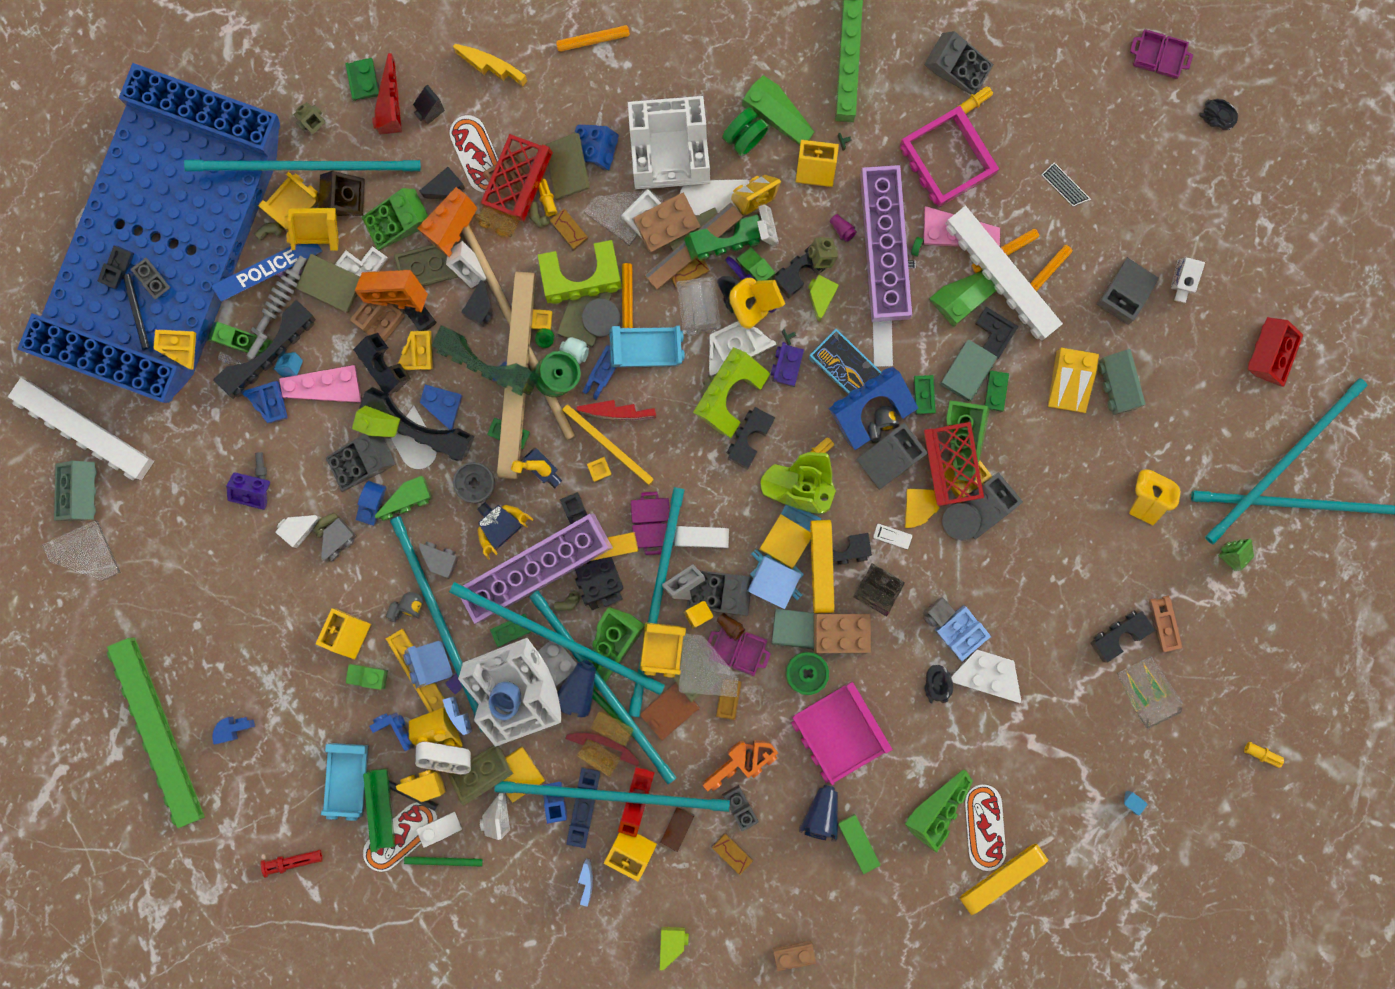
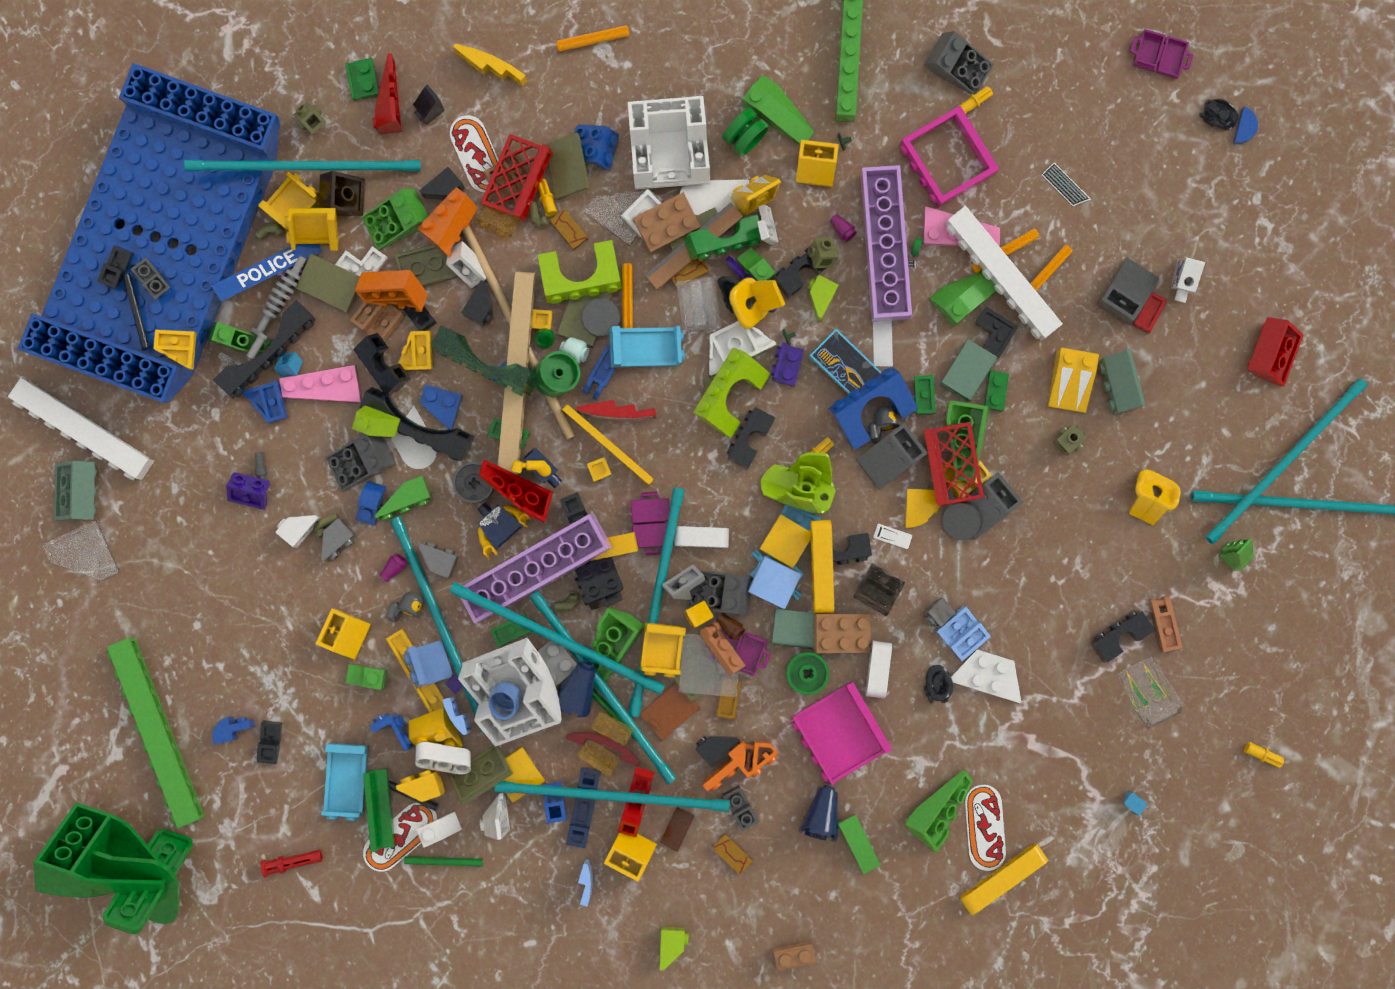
(103, 856): none -> green brick
(269, 742): none -> black slope
(393, 566): none -> magenta cone
(521, 492): none -> red wedge
(715, 747): none -> black slope
(722, 648): none -> nougat plate
(878, 669): none -> white beam
(1064, 442): none -> olive brick
(1149, 313): none -> red tile
(1246, 126): none -> blue tile

